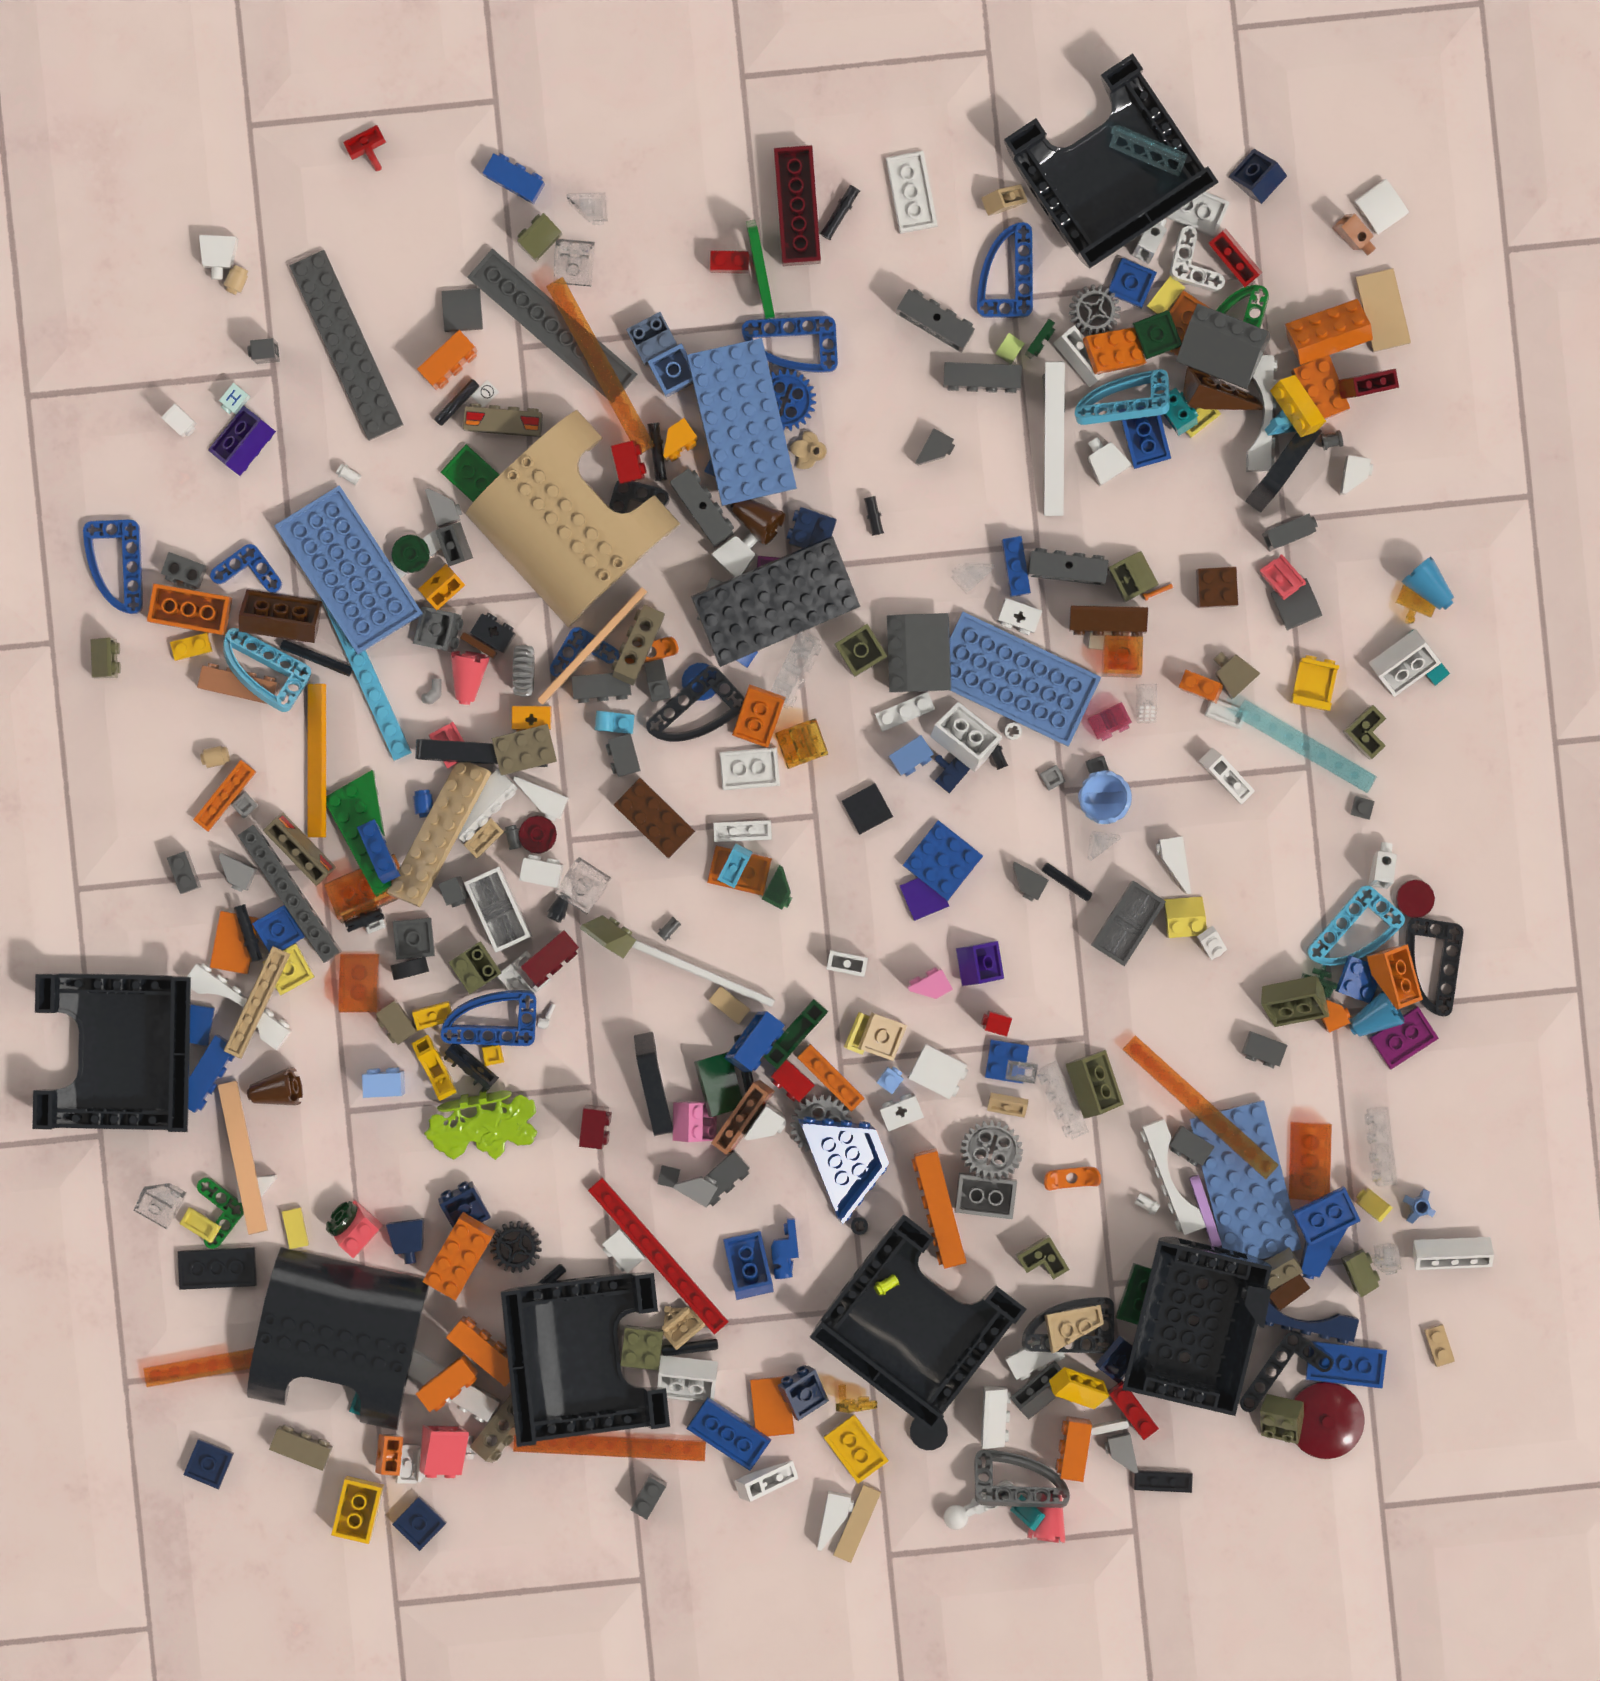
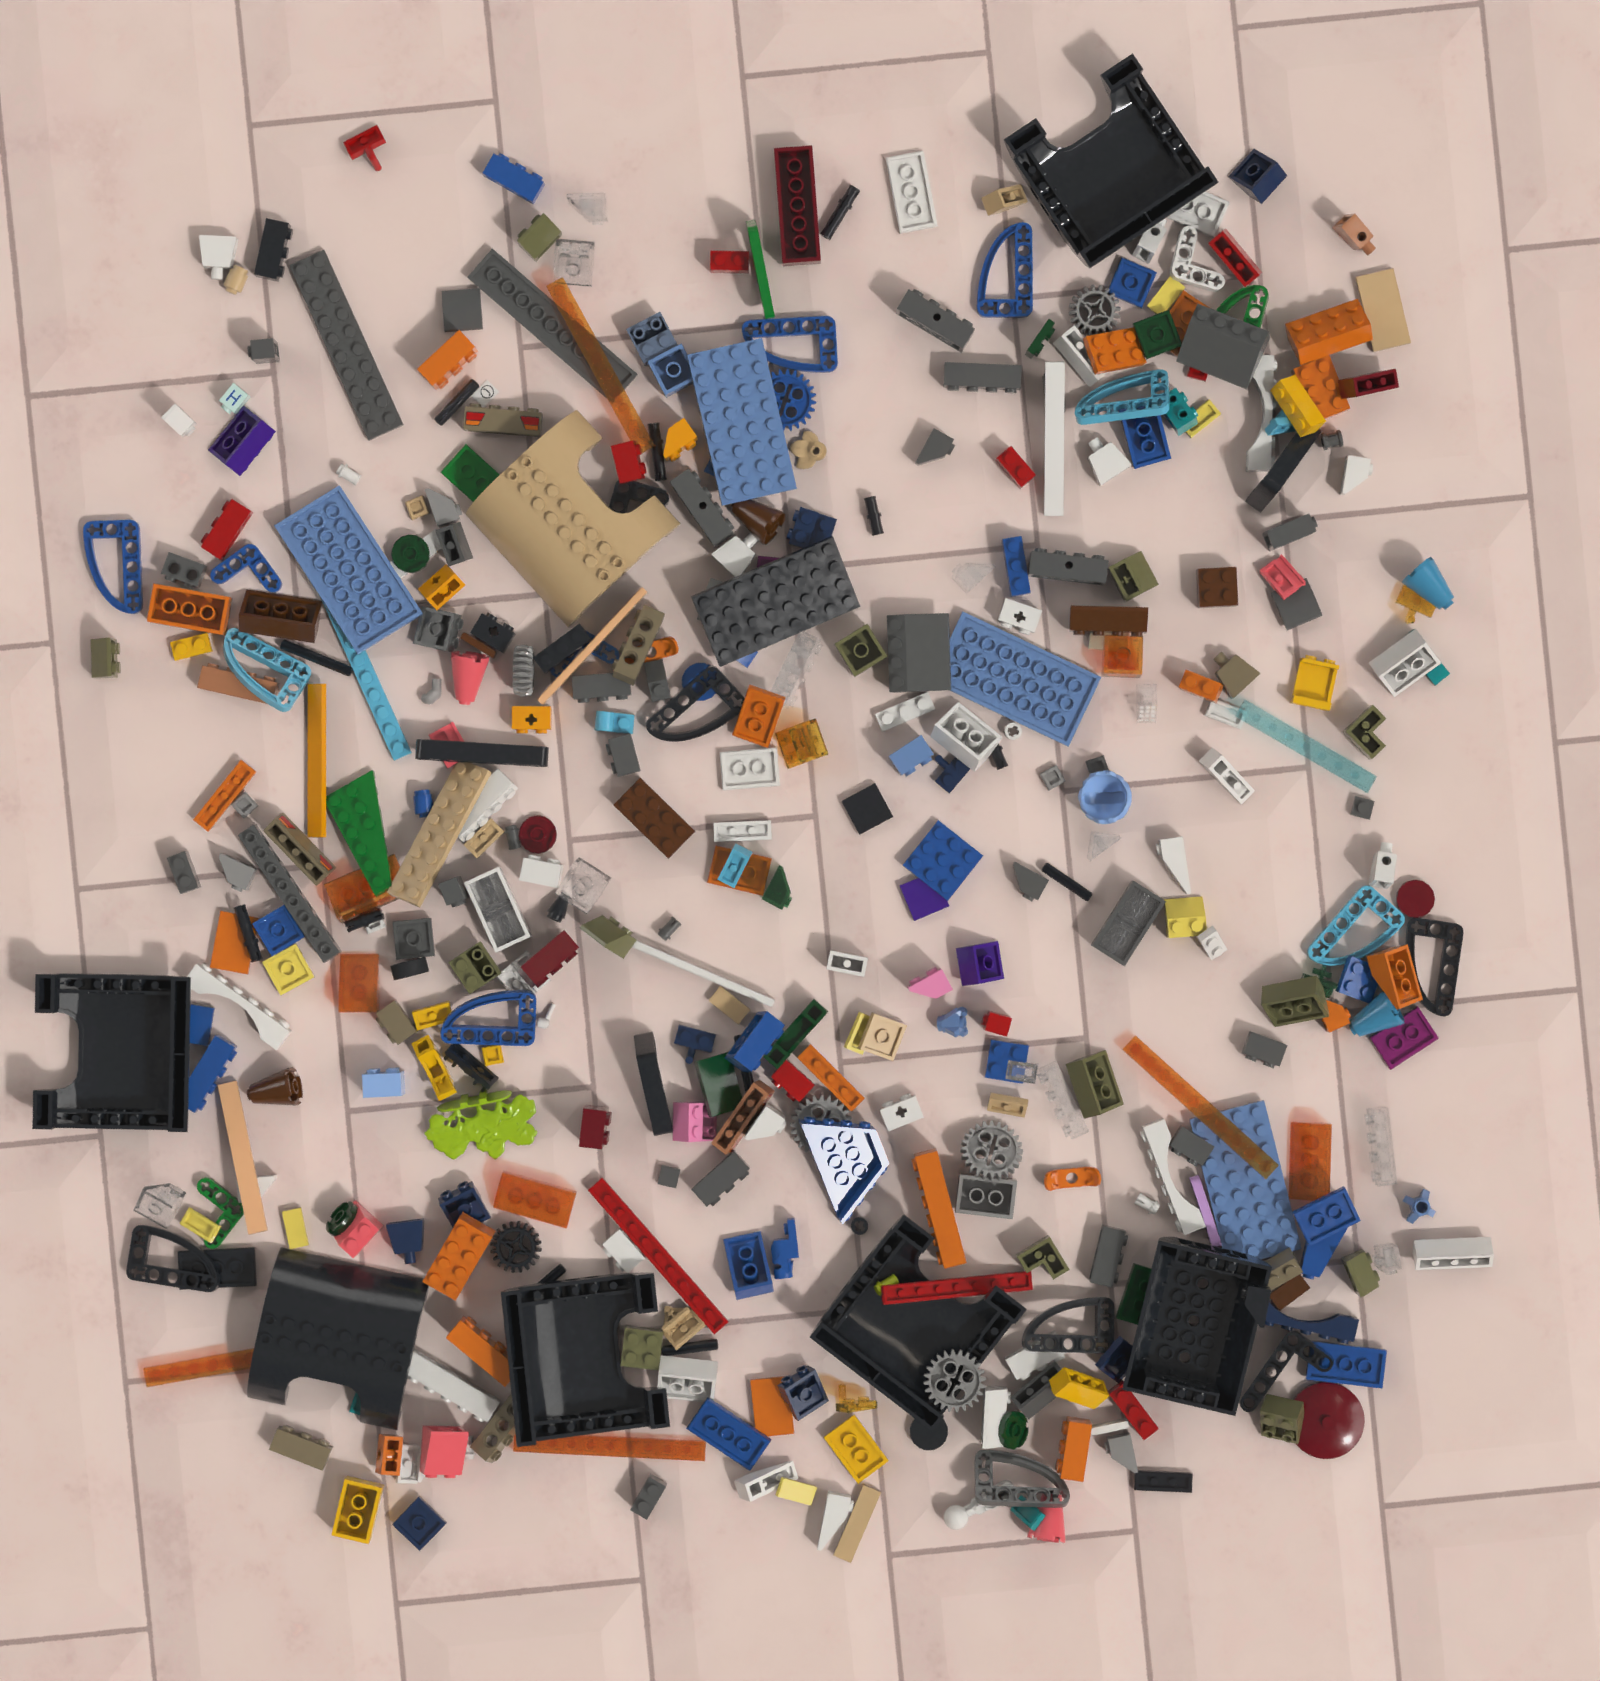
(182, 1275): none -> black beam
(208, 1463): dark blue plate -> none
(215, 756): tan brick -> none
(226, 529): none -> red brick
(257, 1002): tan tile -> none
(273, 250): none -> black brick
(378, 851): blue arch -> none
(417, 507): none -> tan tile
(447, 1383): orange brick -> none
(524, 749): dark tan plate -> none
(535, 1199): none -> clear orange slope
(546, 800): white slope -> none
(562, 648): none -> black brick
(694, 1040): none -> dark blue plate
(698, 1189): light grey slope -> none
(796, 1491): none -> light yellow tile
(890, 1079): light blue brick -> none
(938, 1071): white brick -> none
(938, 1373): none -> light grey gear
(953, 1022): none -> medium blue rock
(955, 1287): none -> red tile
(1010, 348): yellowish green brick -> none
(1013, 1430): none -> dark green tile
(1015, 467): none -> red brick
(1071, 1325): tan wing -> none
(1108, 1256): none -> dark grey brick
(1109, 721): clear pink brick -> none
(1147, 143): clear light blue fence -> none
(1158, 591): orange piece -> none
(1208, 394): reddish brown wedge -> none
(1373, 1204): light yellow slope -> none
(1381, 206): white slope -> none
(1439, 1345): tan plate -> none

